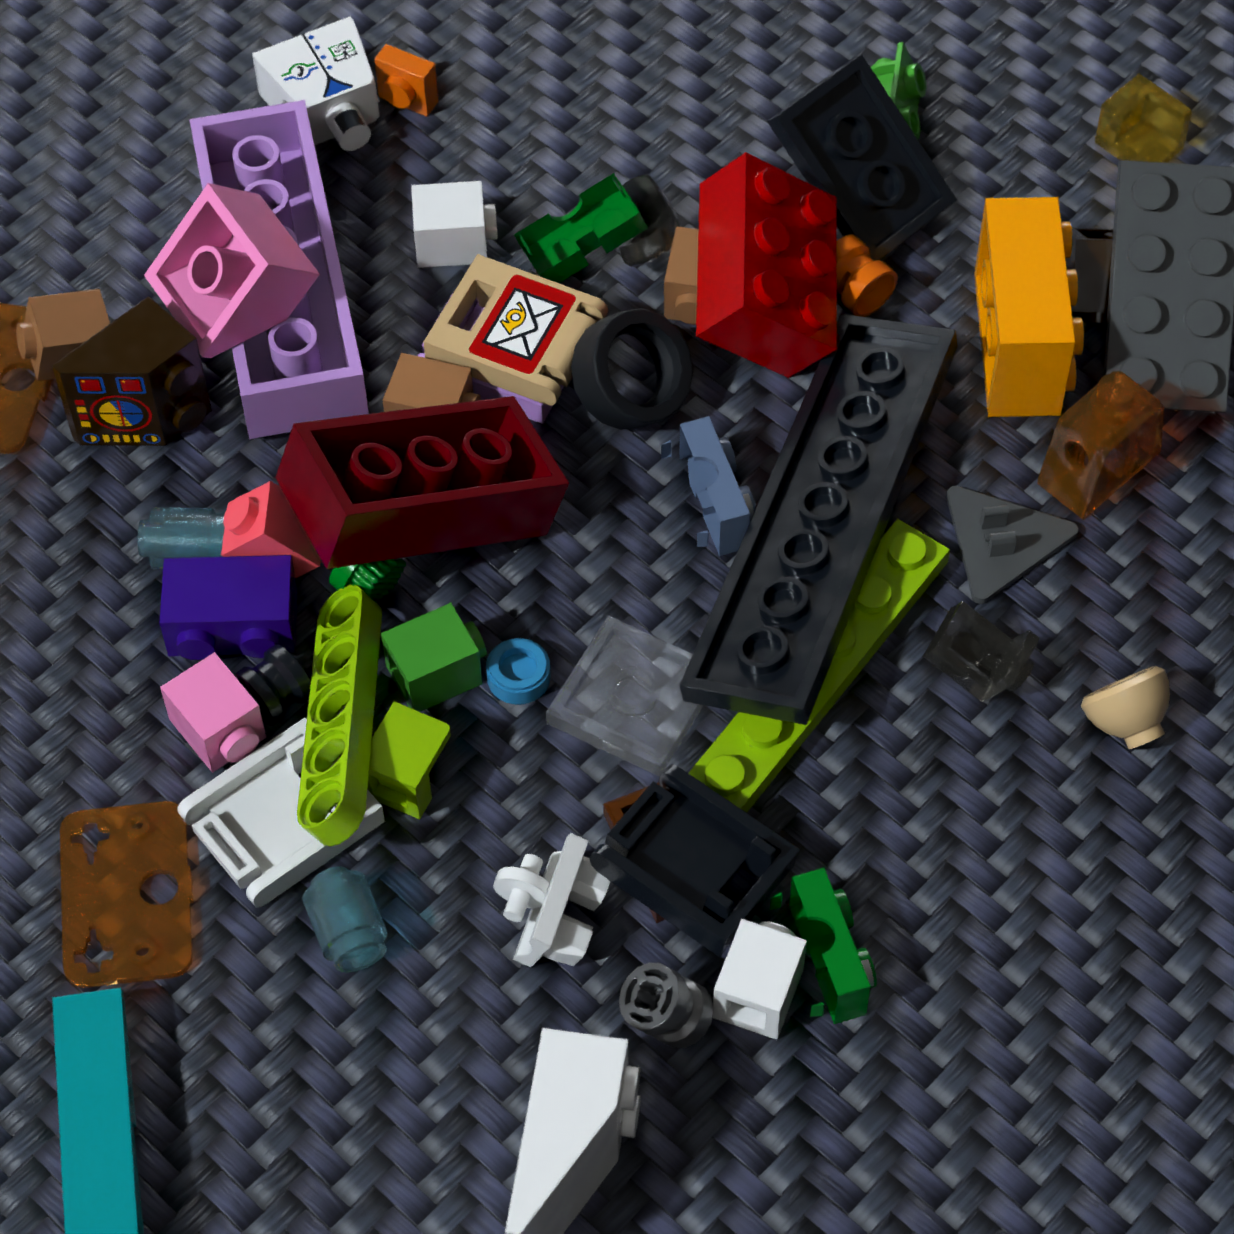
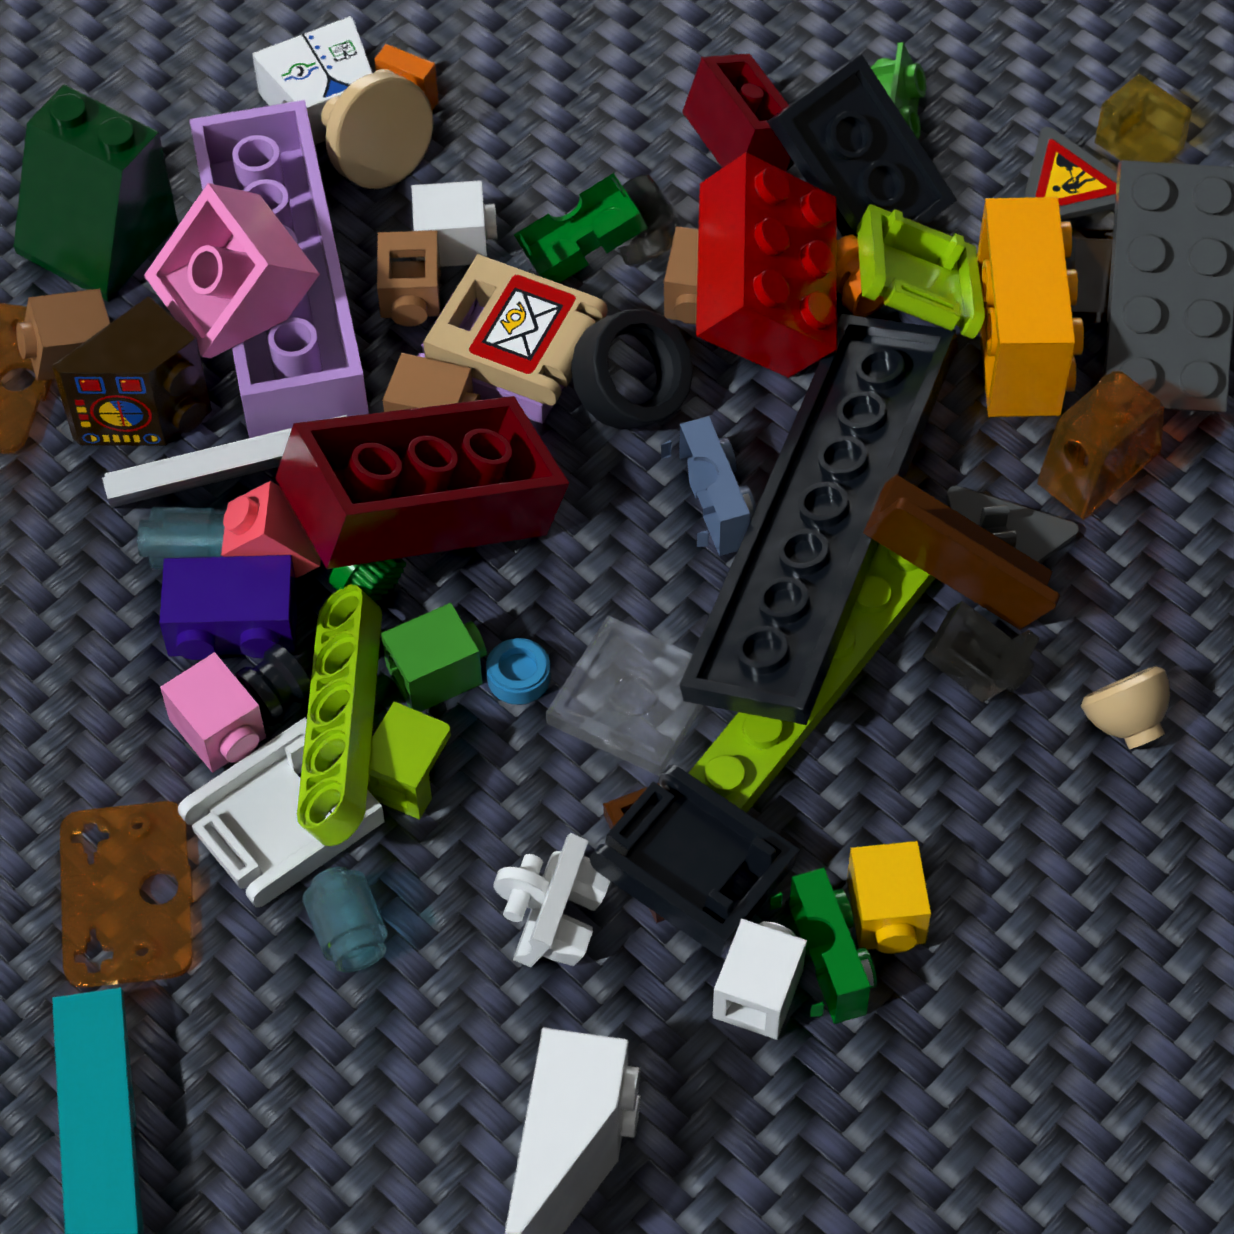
(91, 193): none -> dark green slope
(196, 468): none -> white tile
(378, 129): none -> tan tile
(408, 288): none -> medium nougat brick
(666, 1005): flat silver wheel -> none
(731, 109): none -> dark red brick
(888, 896): none -> yellow brick
(937, 289): none -> lime container
(960, 553): none -> reddish brown panel
(1072, 175): none -> piece

